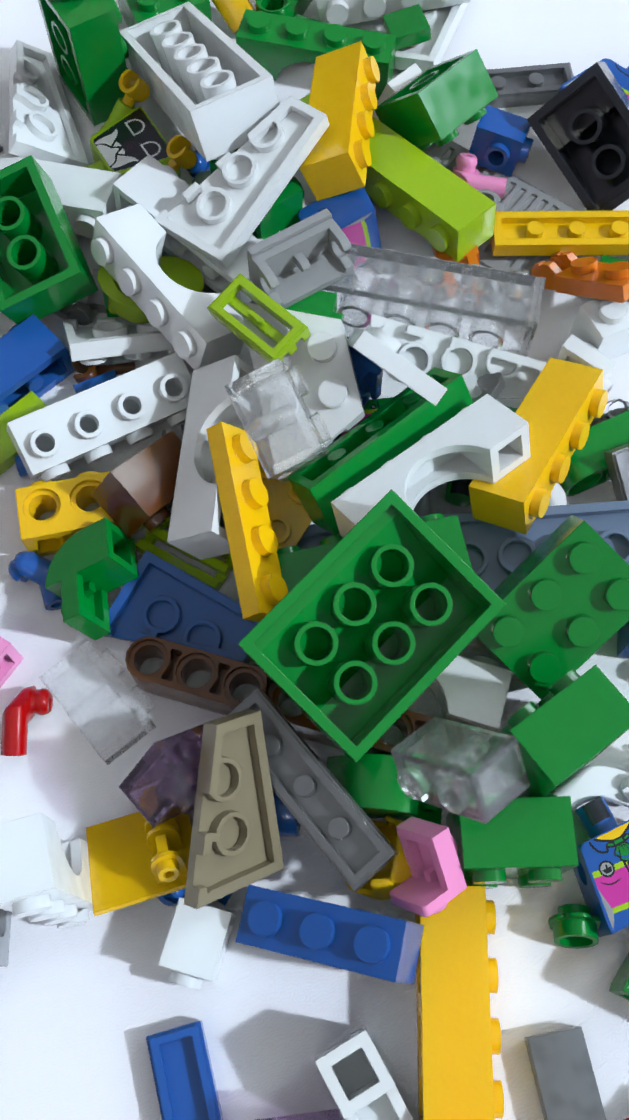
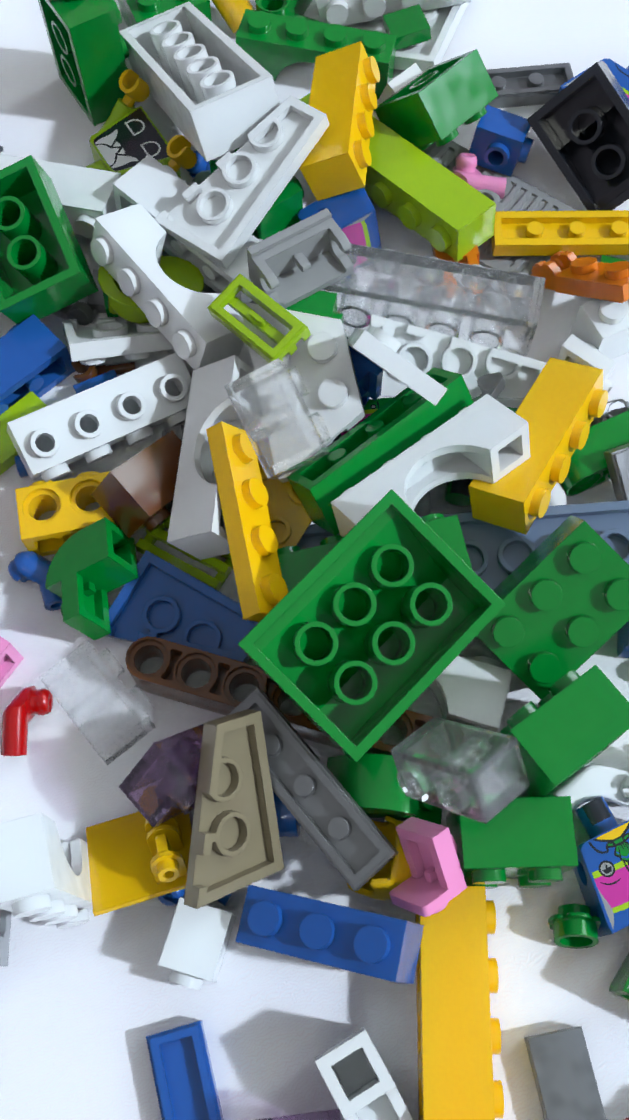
(39, 109): white wing -> none

